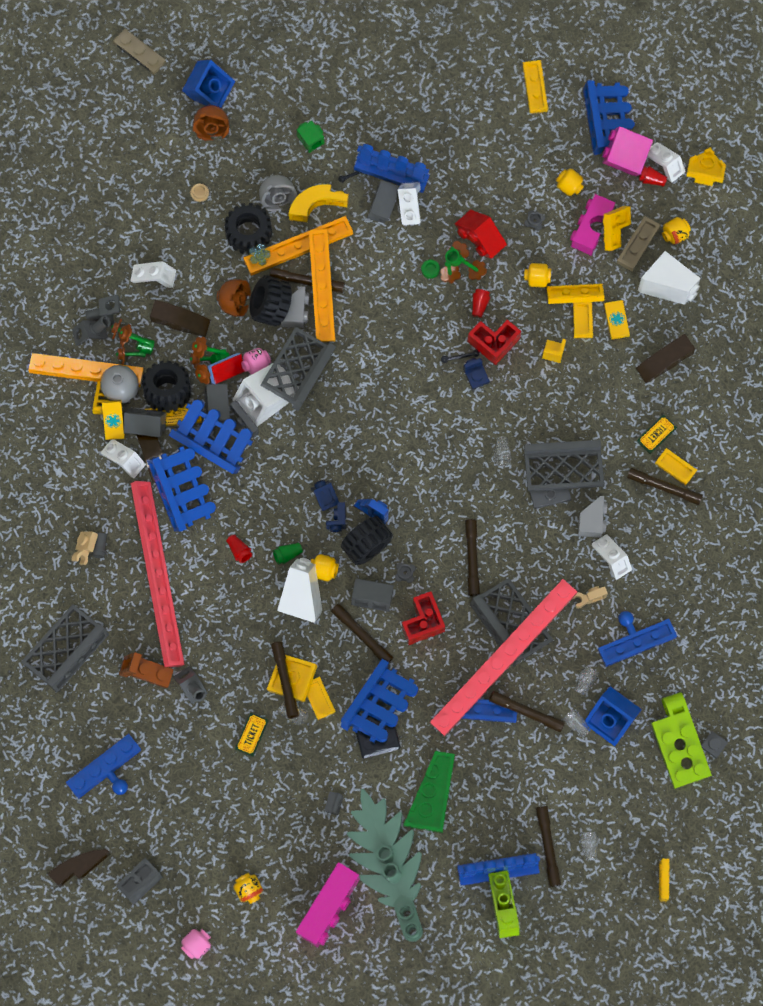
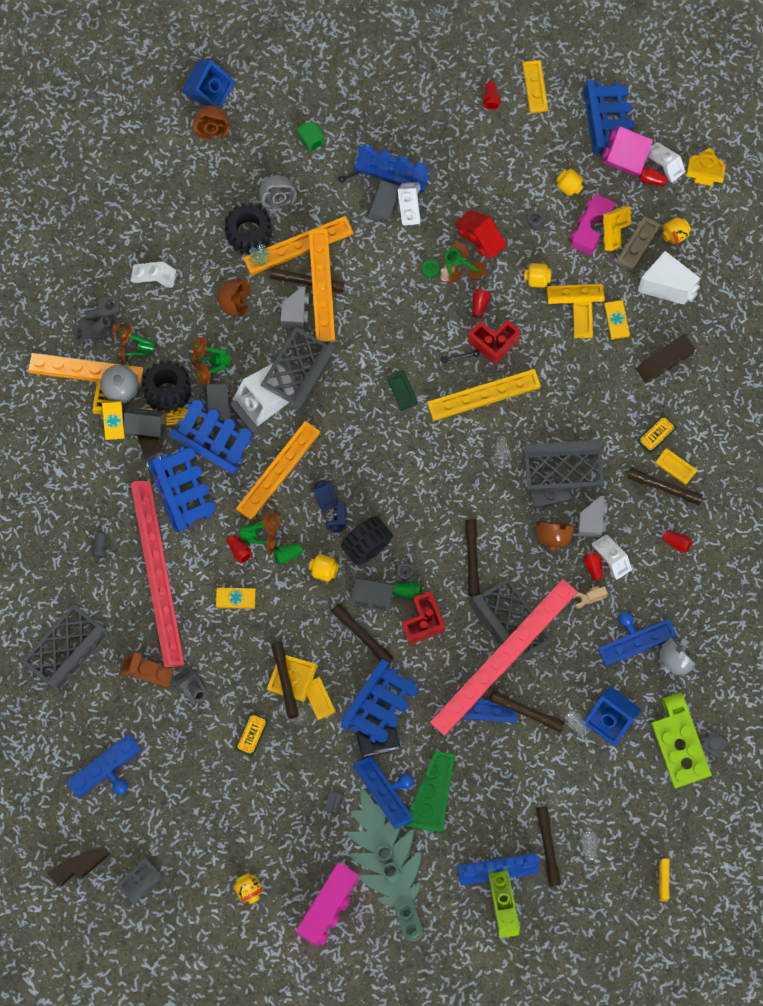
(85, 544): tan plate -> none
(125, 457): white bracket -> none
(139, 51): dark tan plate -> none
(179, 318): dark brown slope -> none
(196, 943): bright pink head -> none
(199, 192): tan plate -> none
(225, 368): red tile -> none
(235, 598): none -> yellow tile
(255, 360): bright pink head -> none
(270, 300): black tyre -> none
(271, 523): none -> plant
(278, 471): none -> light orange plate
(301, 591): white slope -> none
(315, 197): yellow arch -> none
(373, 508): blue wing -> none
(384, 792): none -> blue plate
(402, 390): none -> dark green tile
(408, 590): none -> green cone
(475, 373): dark blue bracket -> none
(483, 395): none -> yellow plate
(491, 97): none -> red cone
(554, 350): yellow panel -> none
(554, 534): none -> dark orange cylinder
(586, 680): clear cone -> none
(594, 565): none -> red cone
(675, 658): none -> light grey cylinder
(678, 541): none -> red cone

